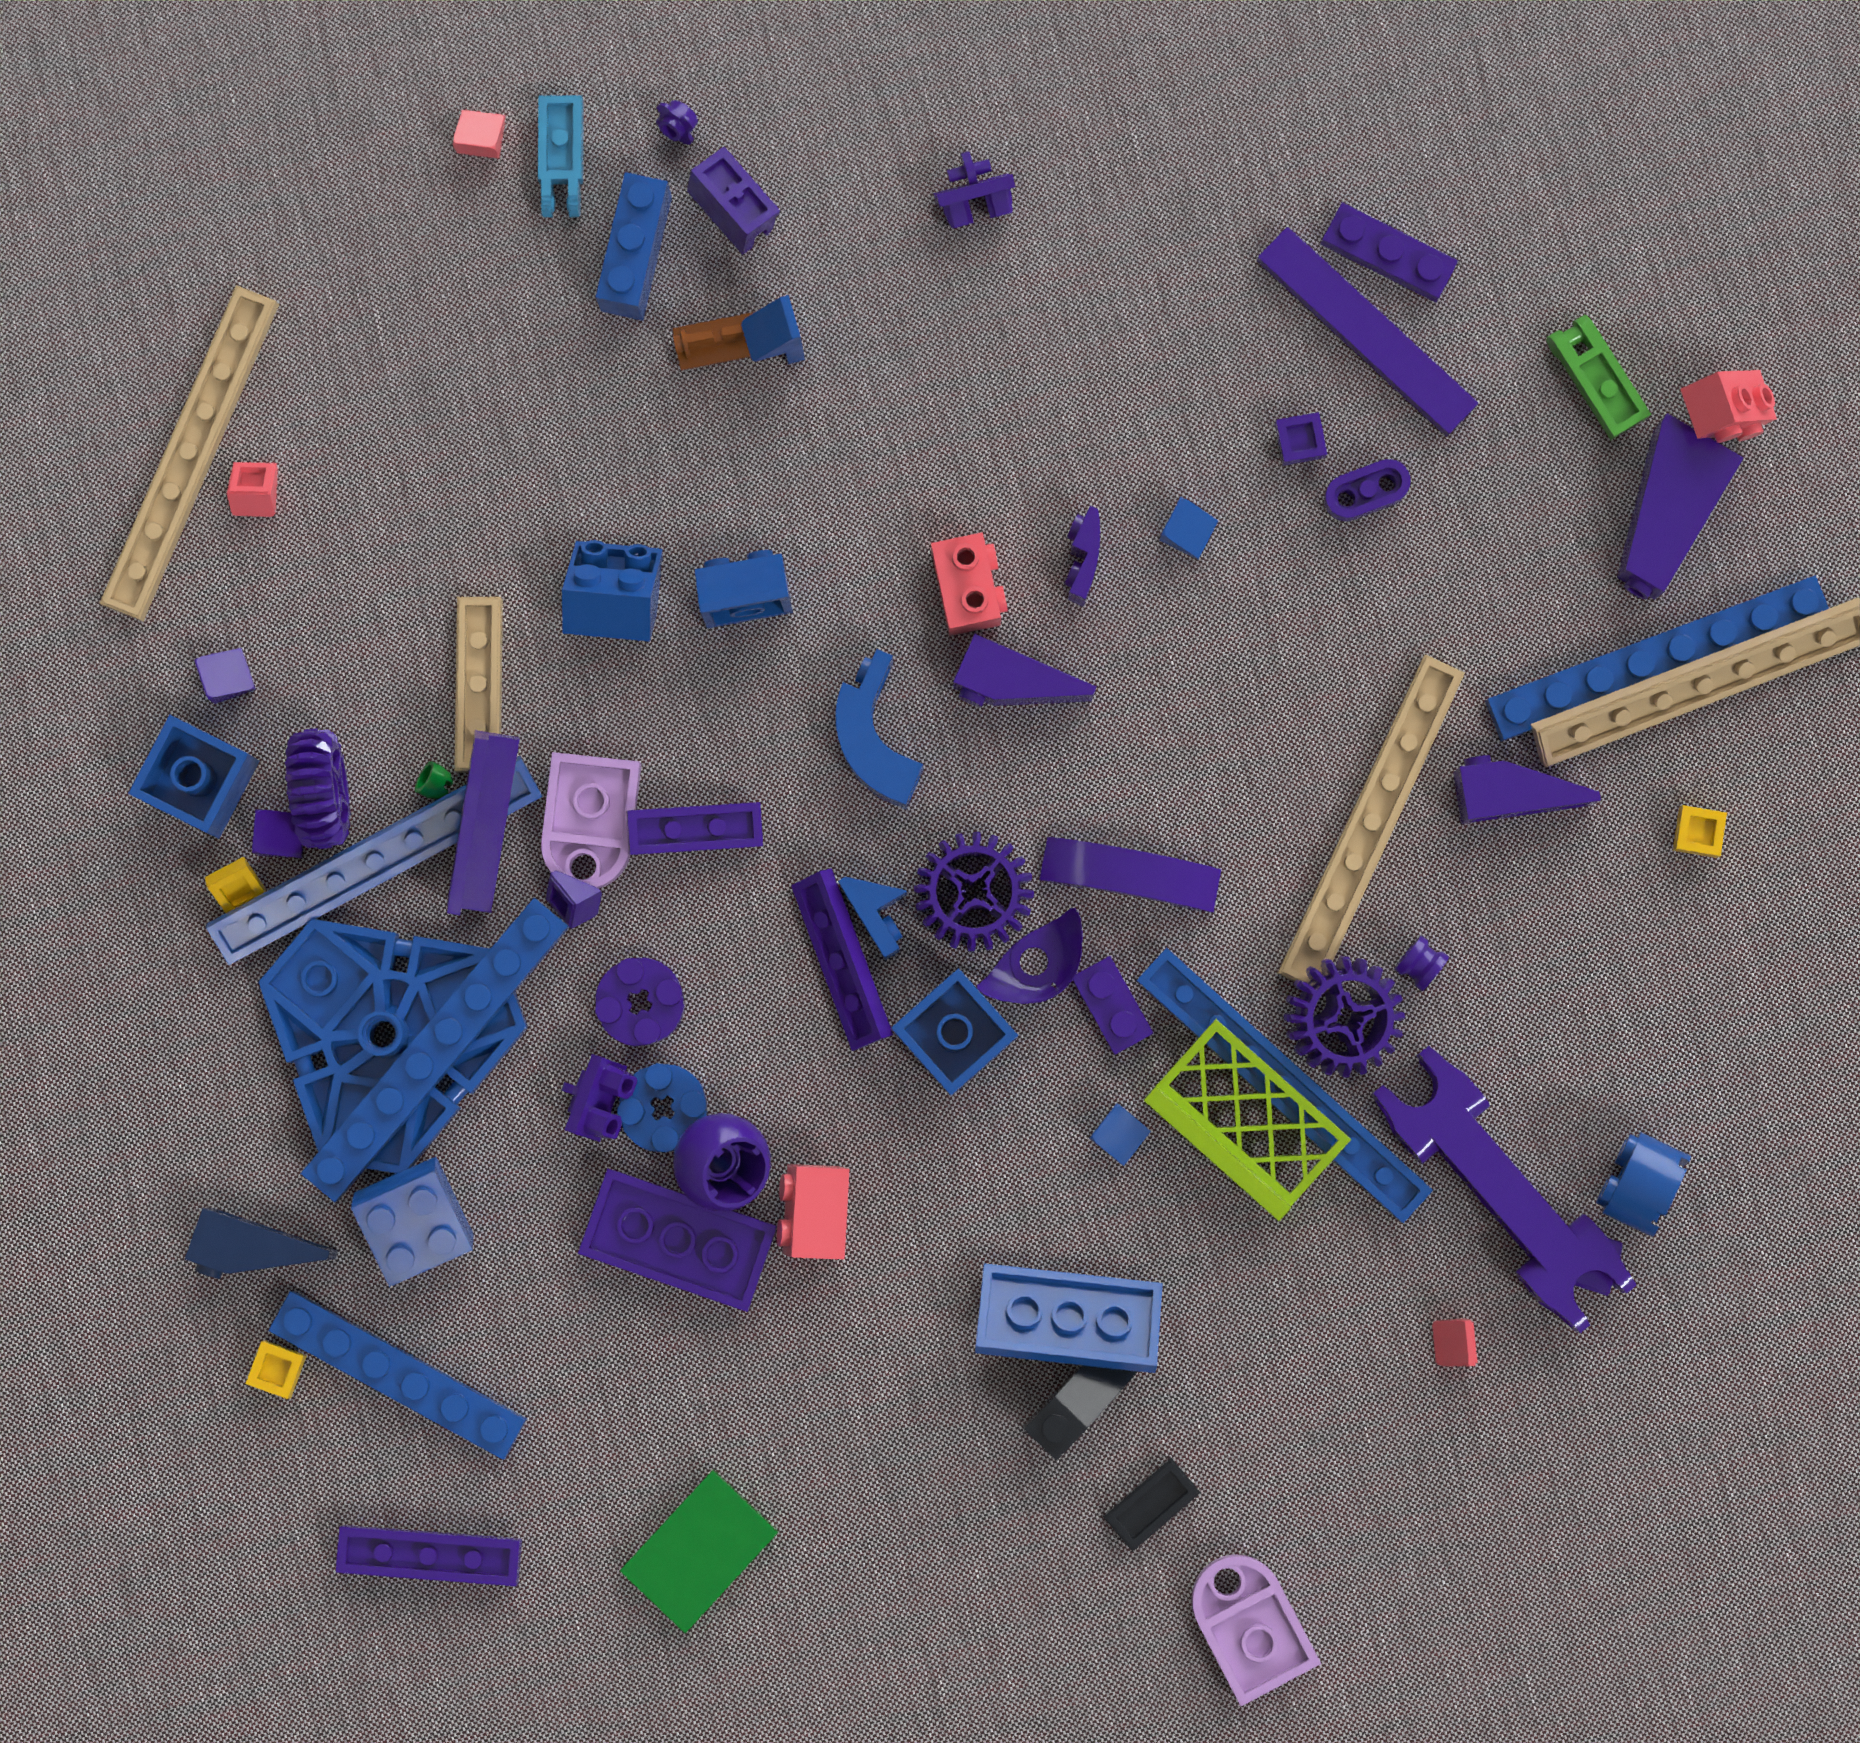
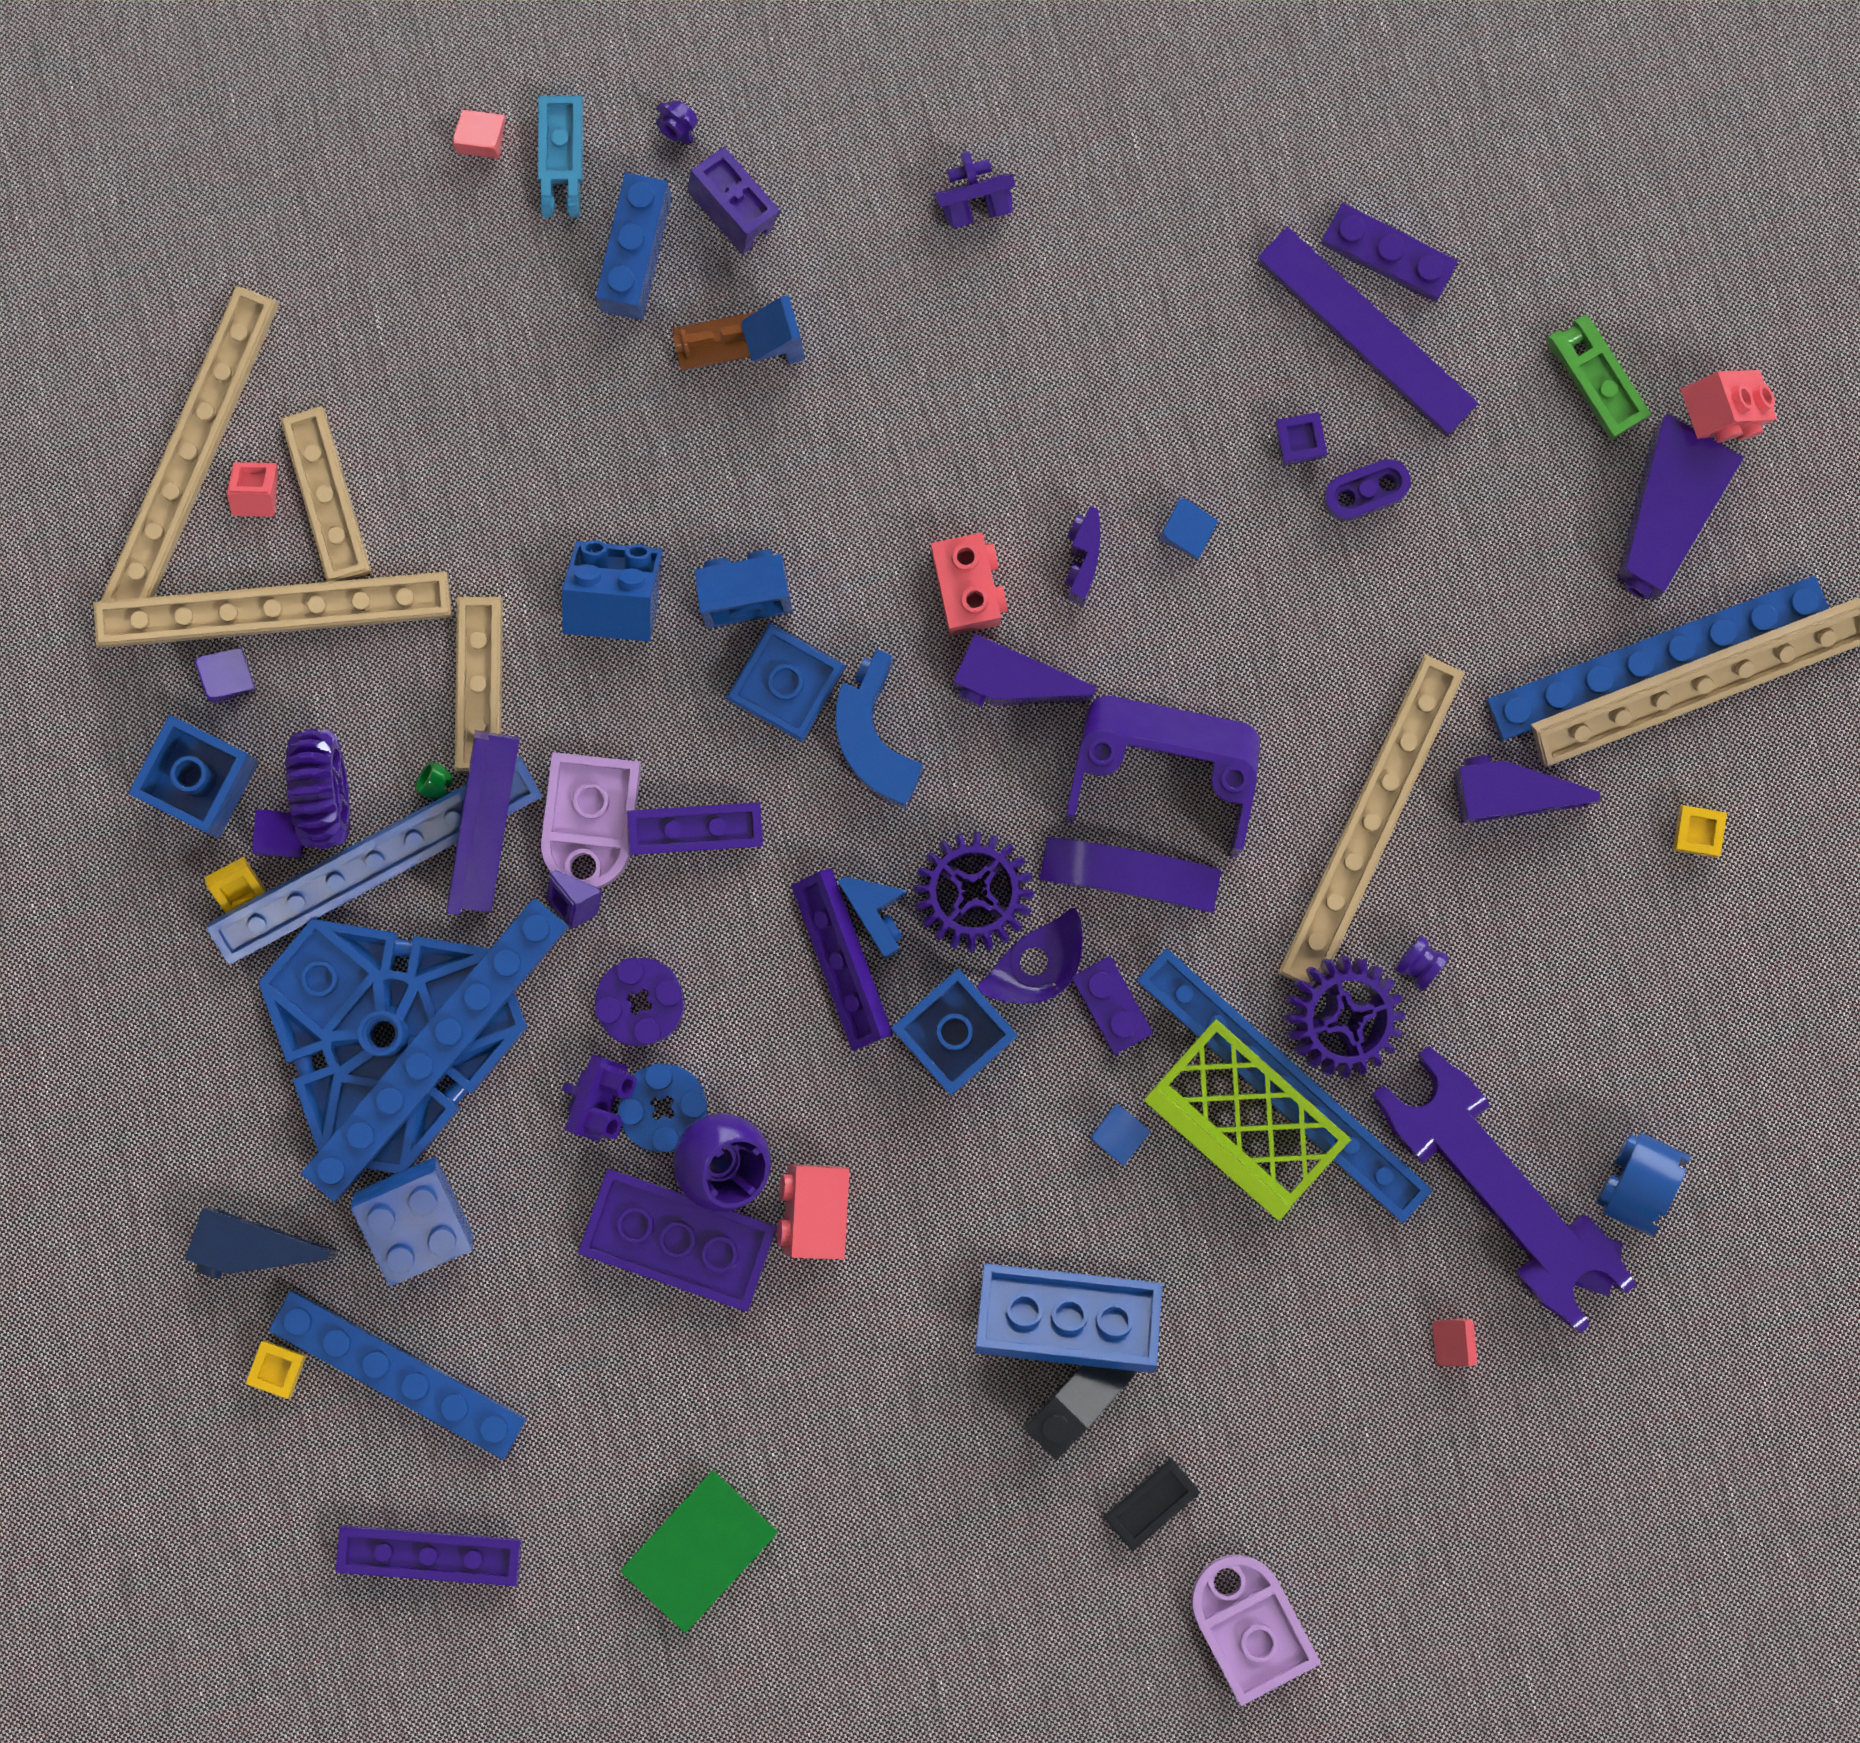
(272, 609): none -> tan tile
(326, 495): none -> tan tile
(786, 682): none -> blue plate
(1122, 722): none -> dark purple windscreen

